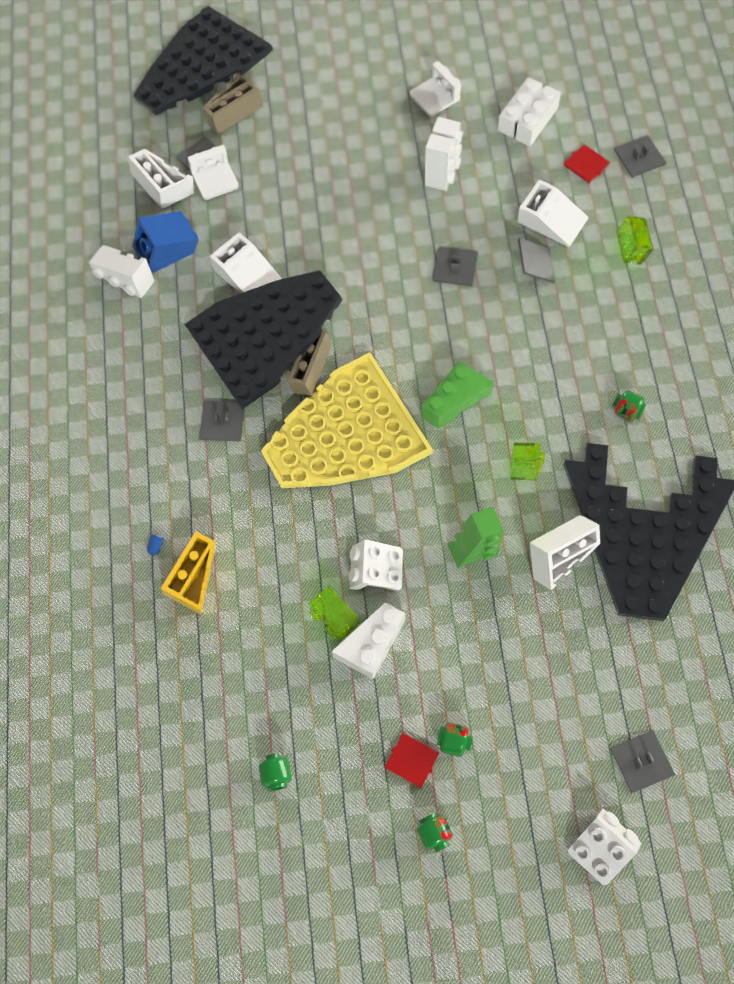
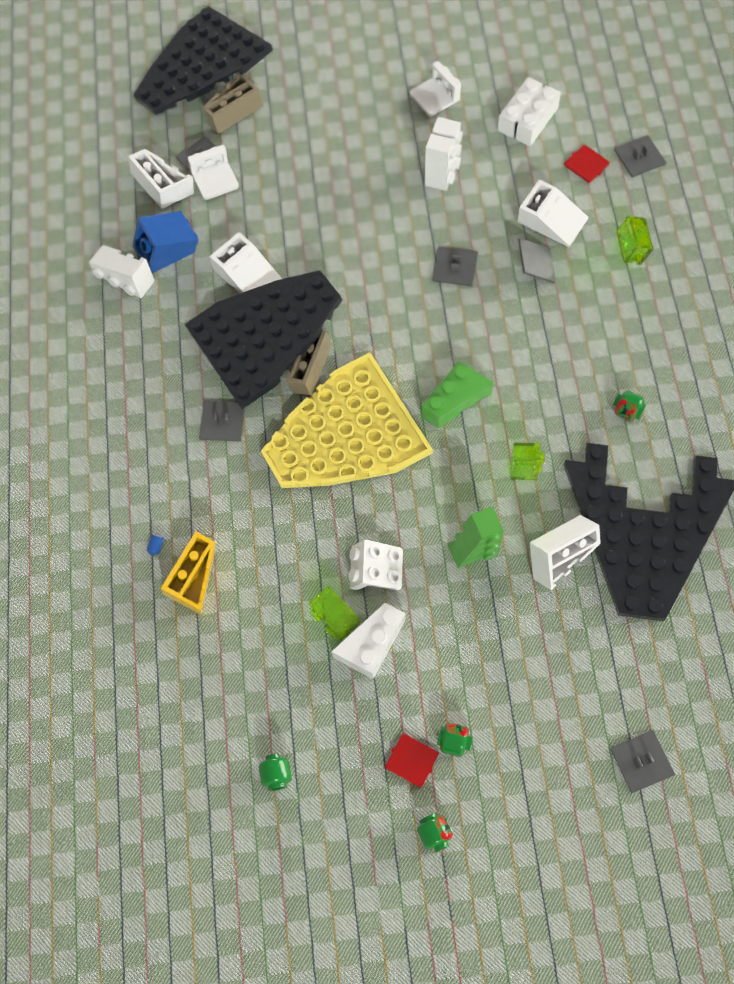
(605, 847): white bracket -> none

